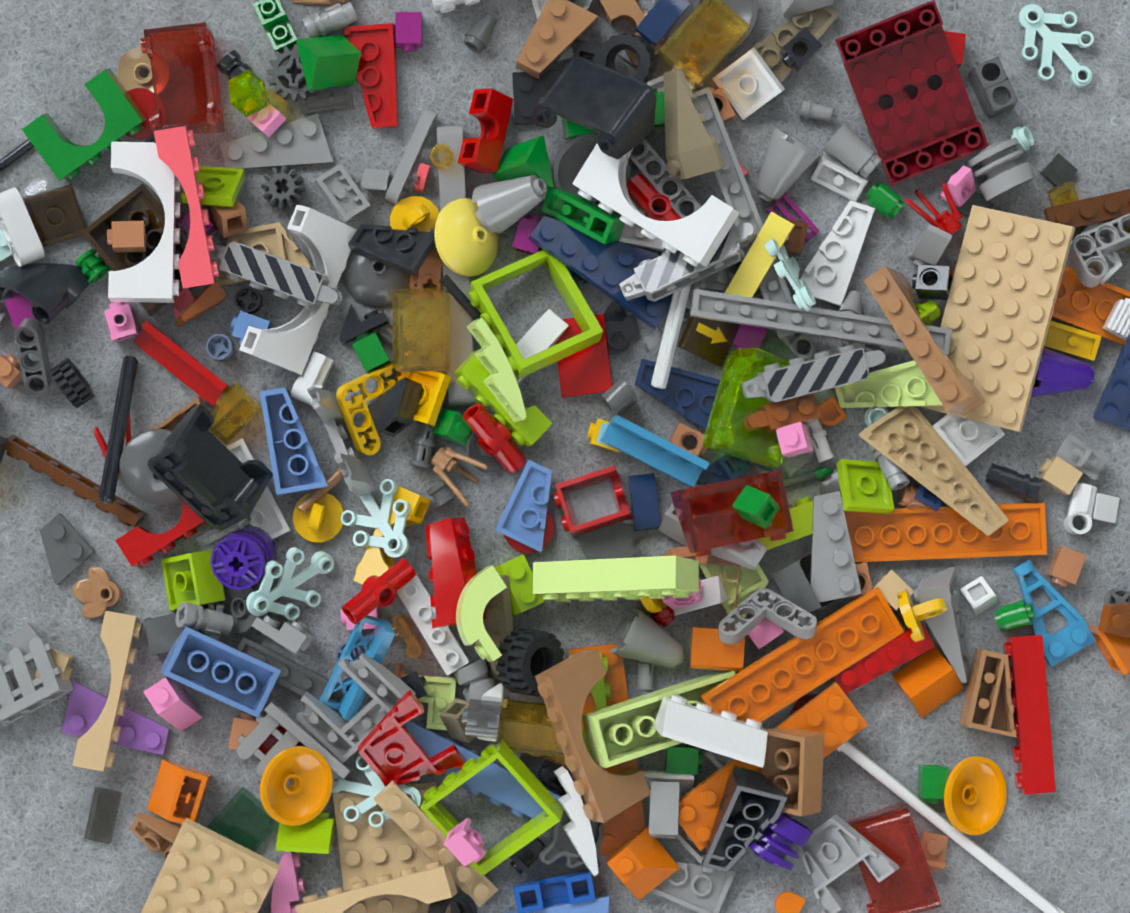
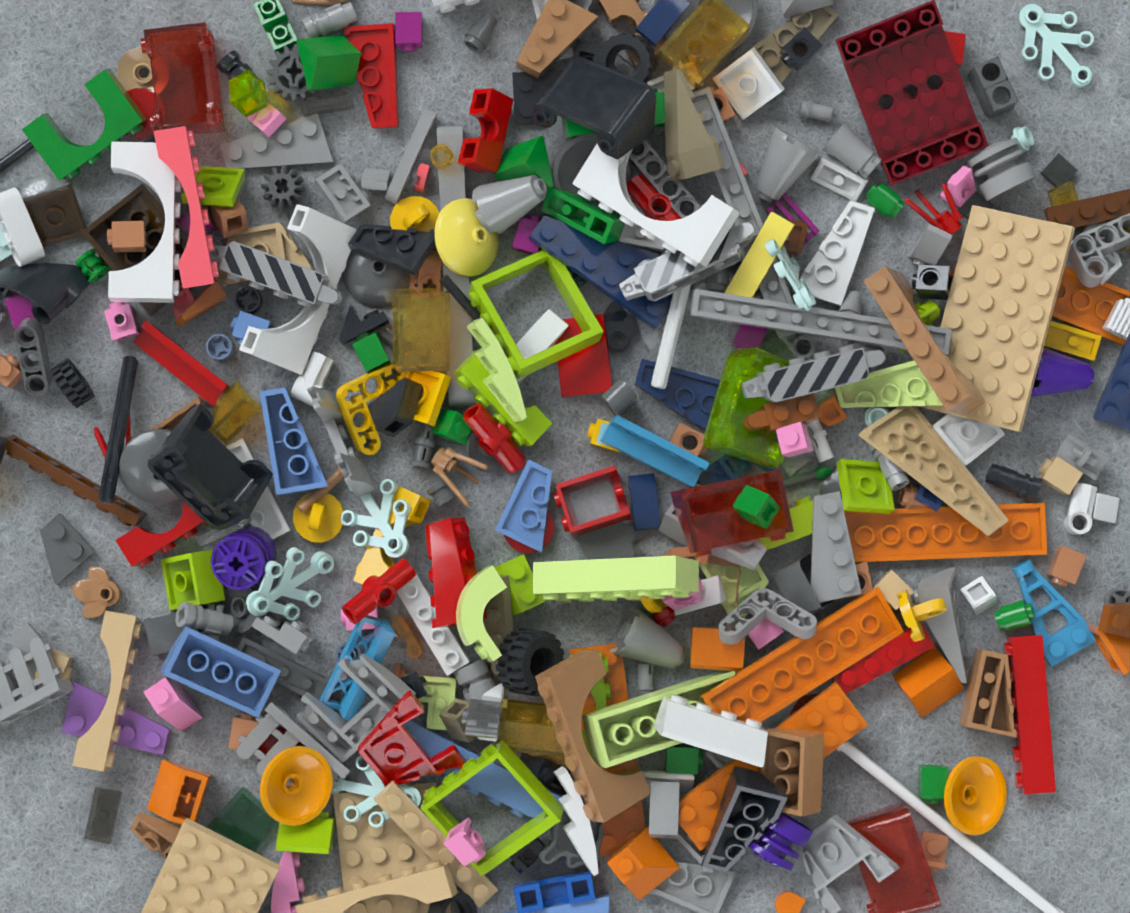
(708, 339): dark brown tile -> none

